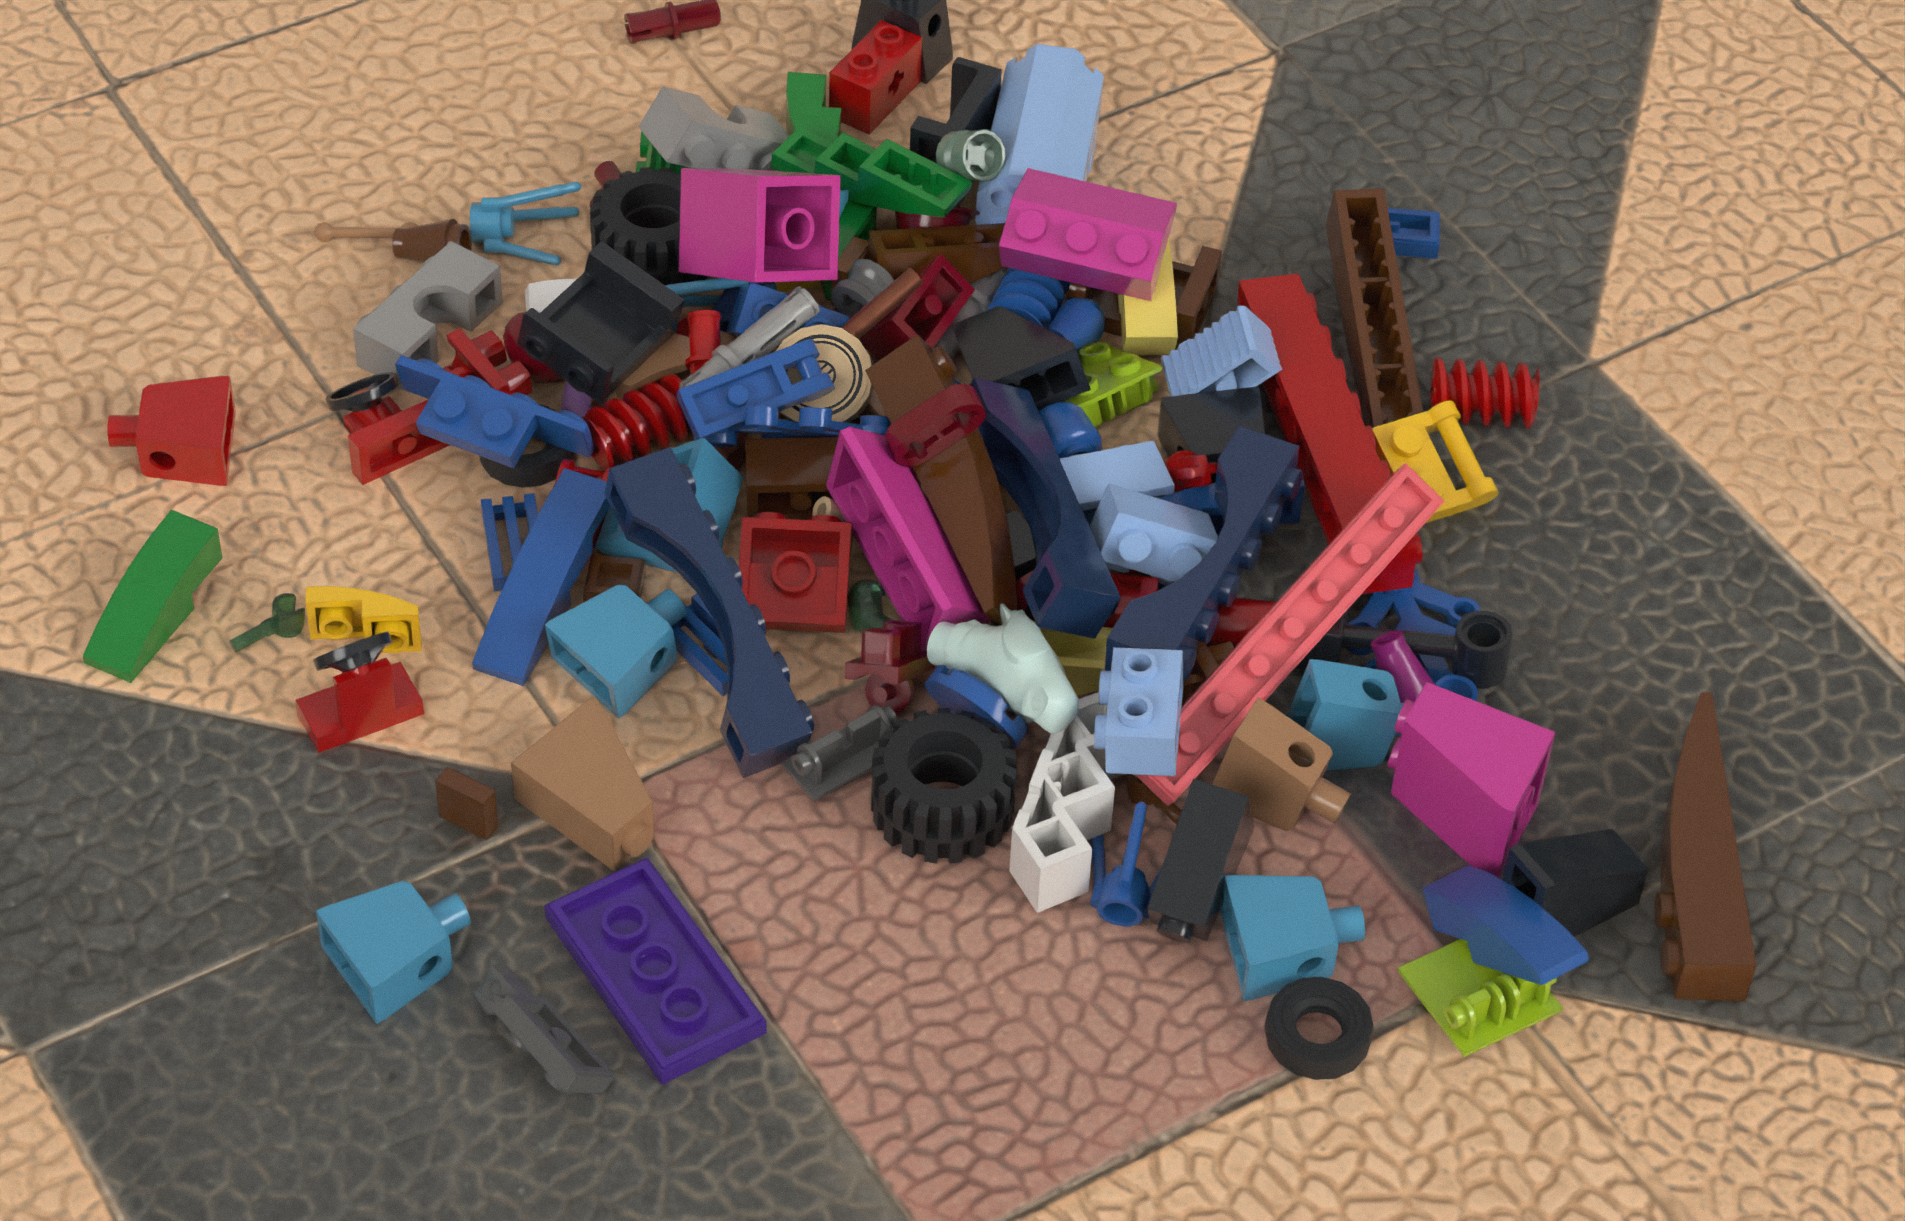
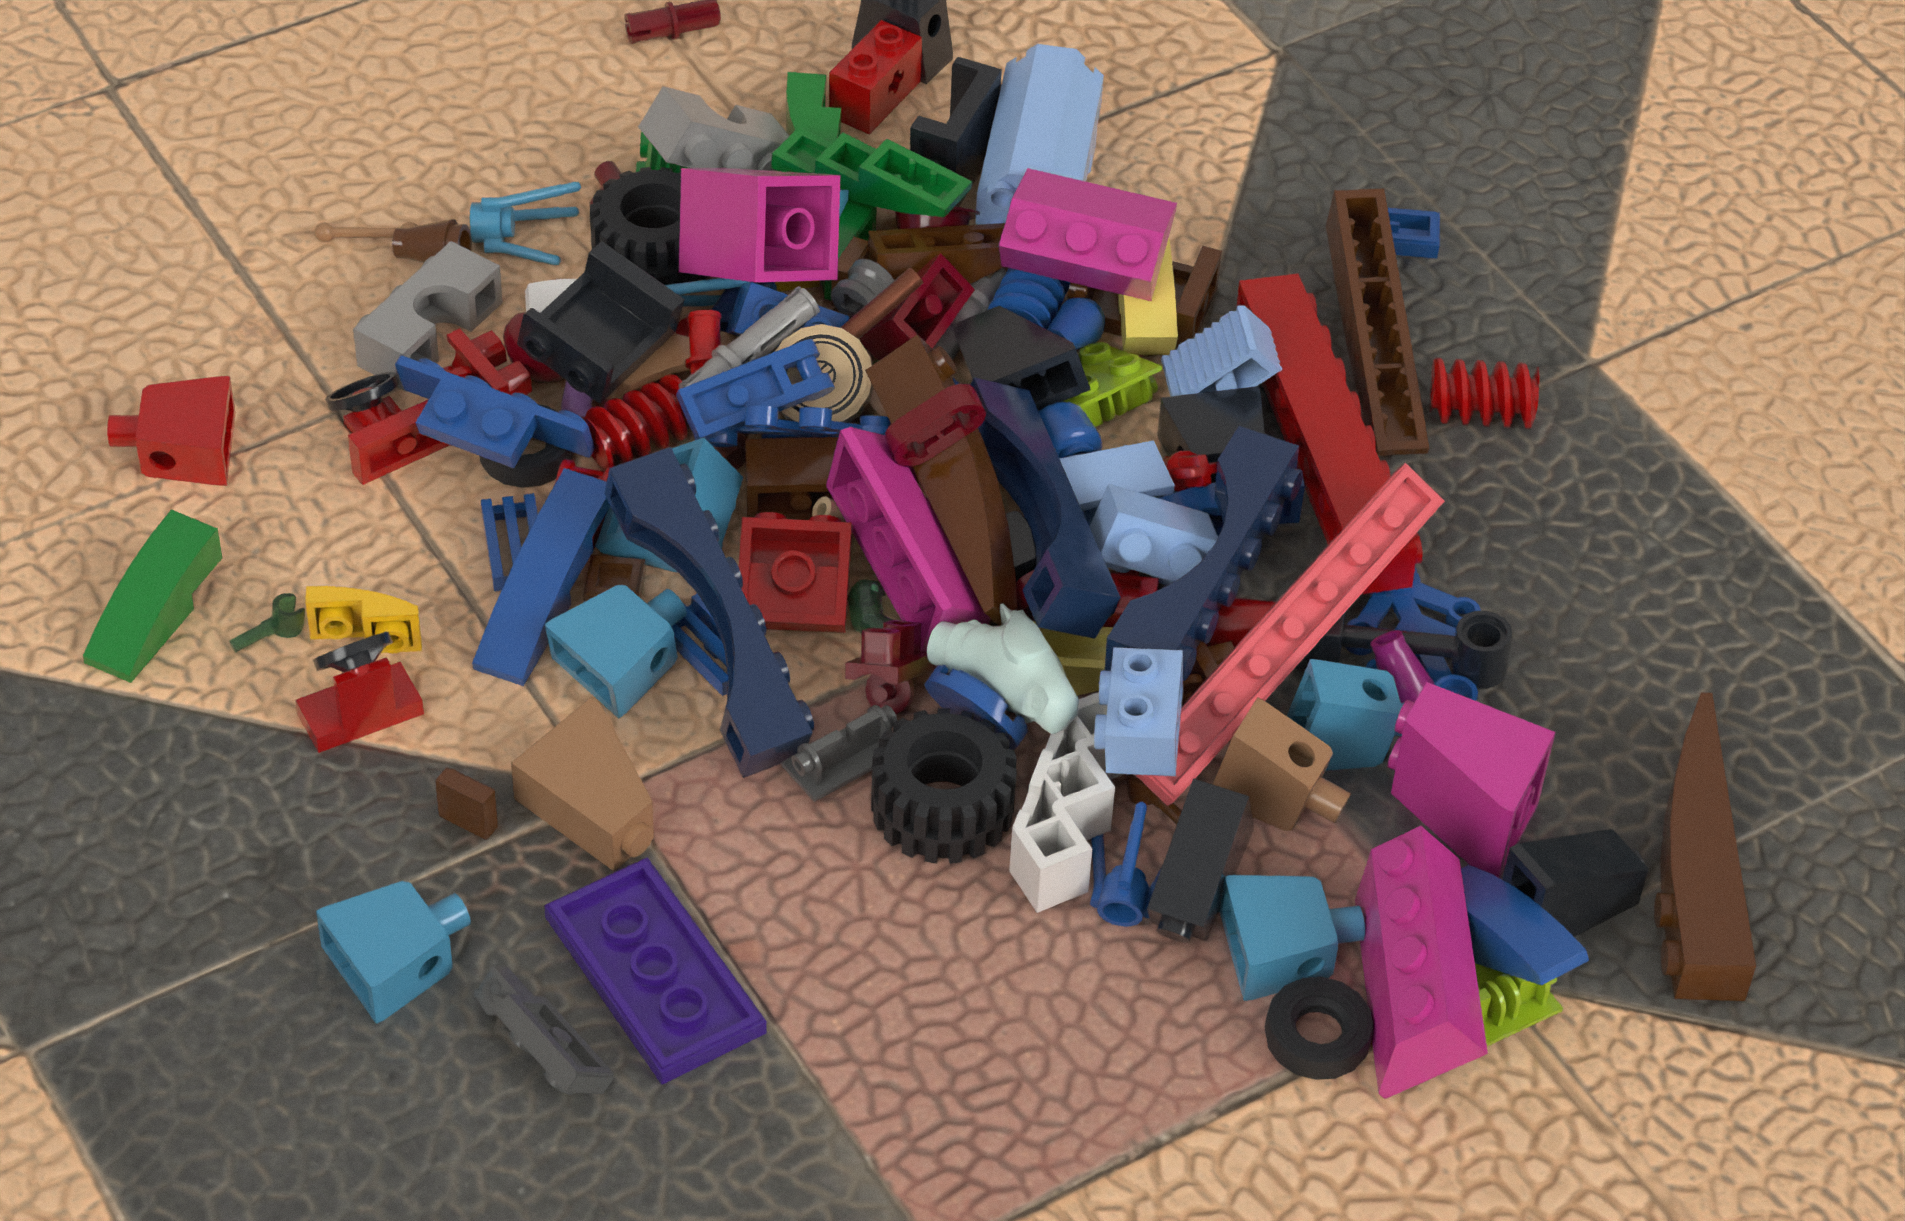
(972, 154): sand green wheel -> none
(1409, 443): yellow plate -> none
(1418, 962): none -> dark pink slope

